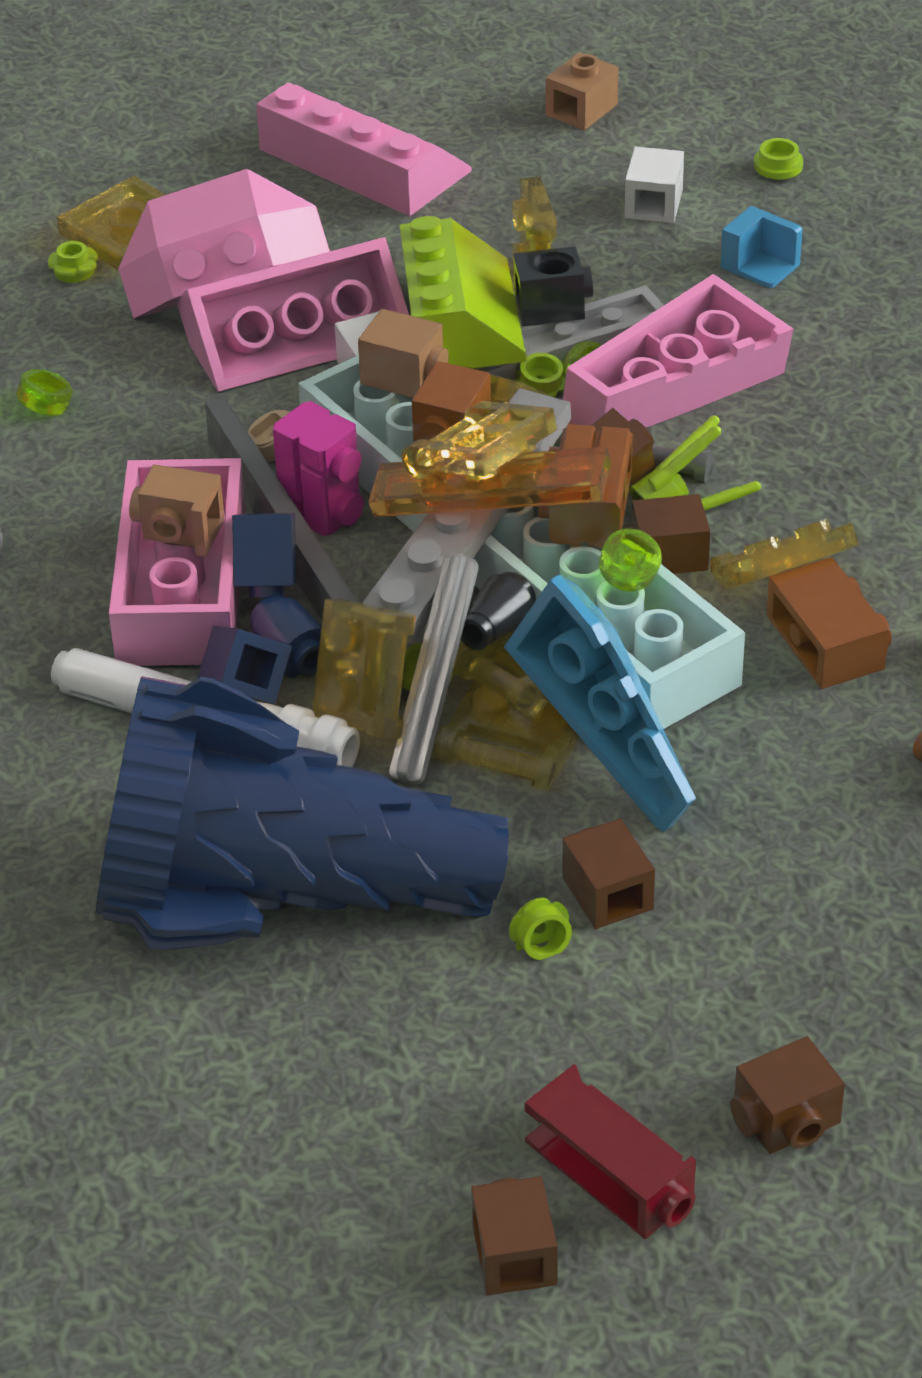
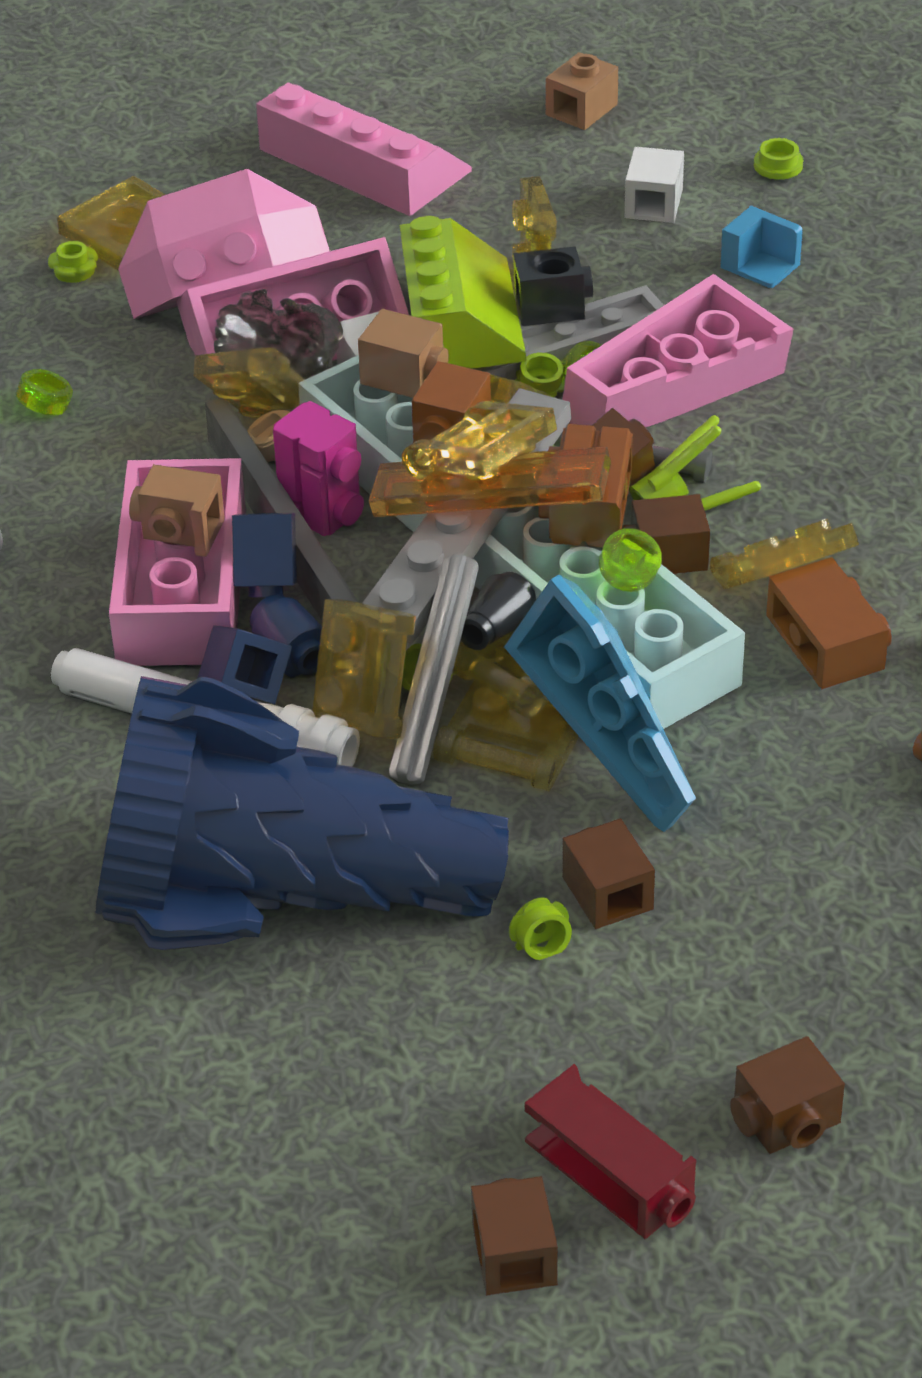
(251, 379): none -> clear yellow plate
(300, 332): none -> clear smoke hair

